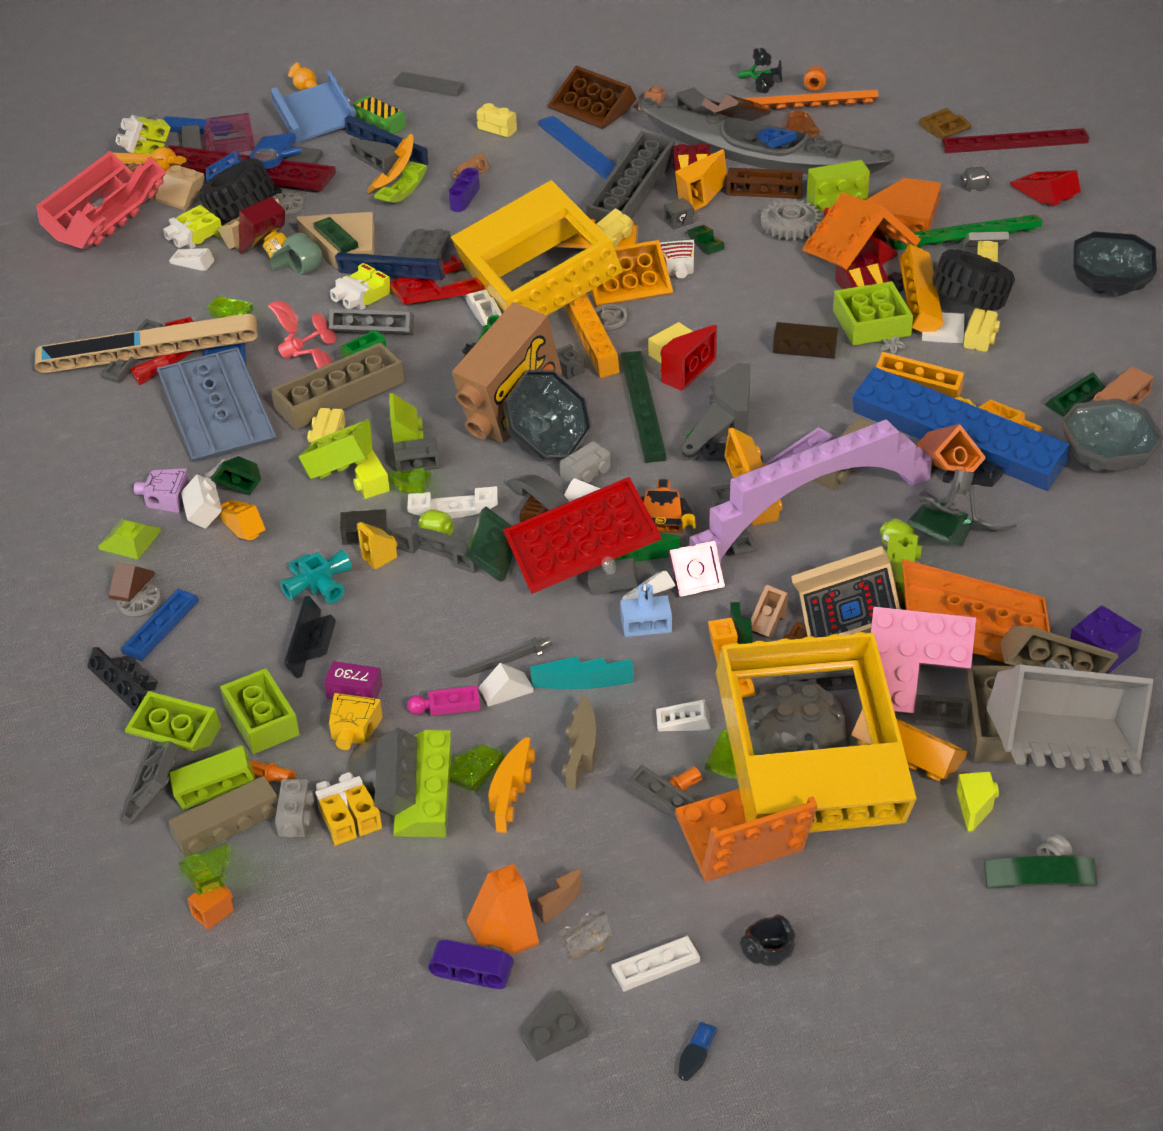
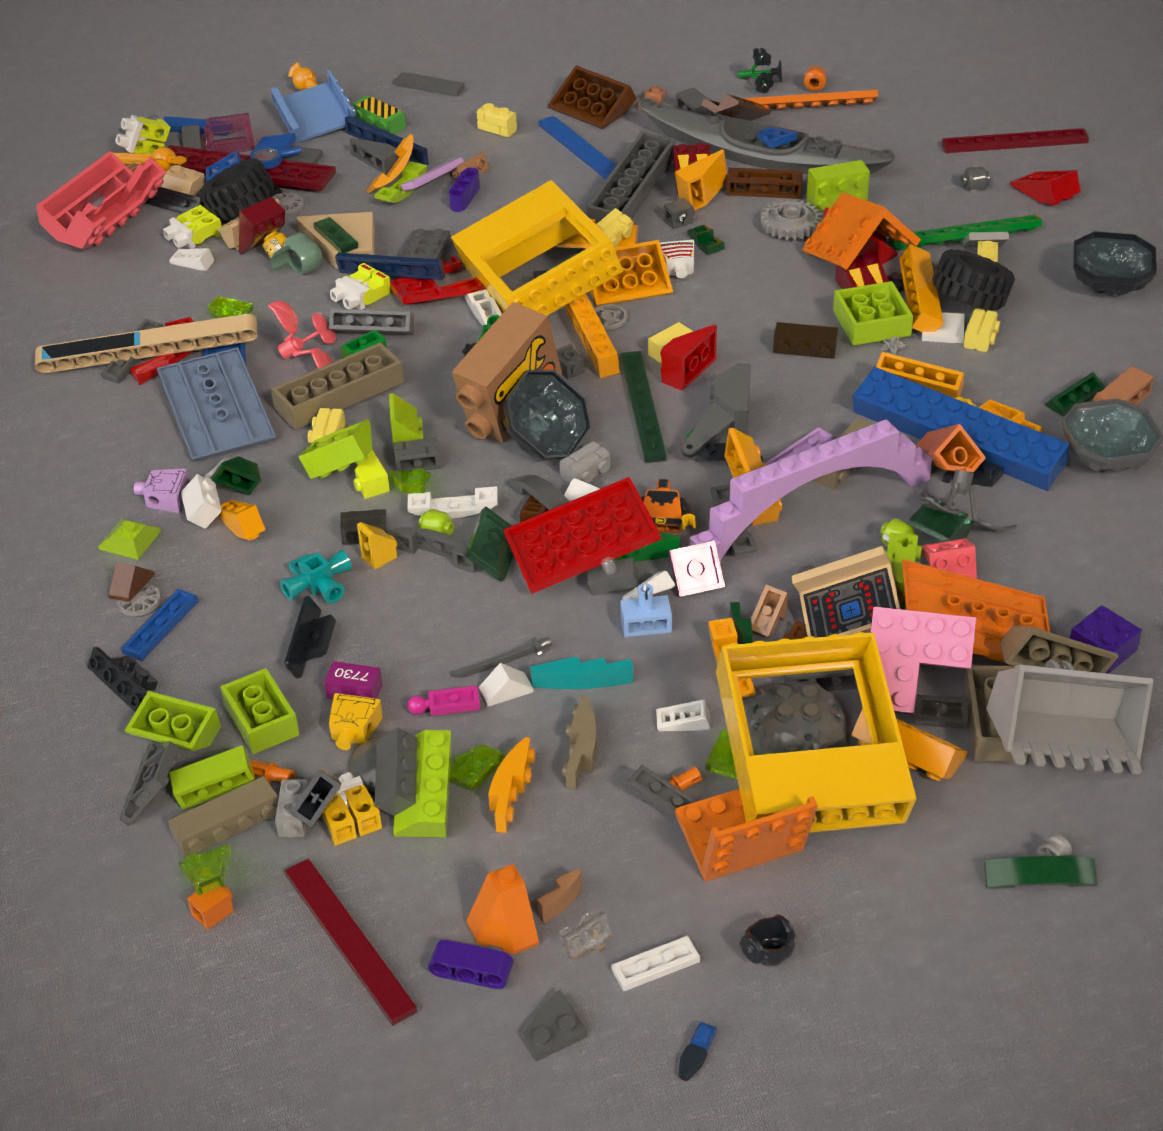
(175, 200): none -> black tile
(316, 798): none -> slope
(351, 942): none -> dark red tile
(431, 174): none -> lavender tile
(802, 122): clear orange wing -> none
(911, 202): orange slope -> none
(944, 123): pearl gold slope -> none
(953, 556): none -> coral bracket
(976, 797): neon yellow slope -> none

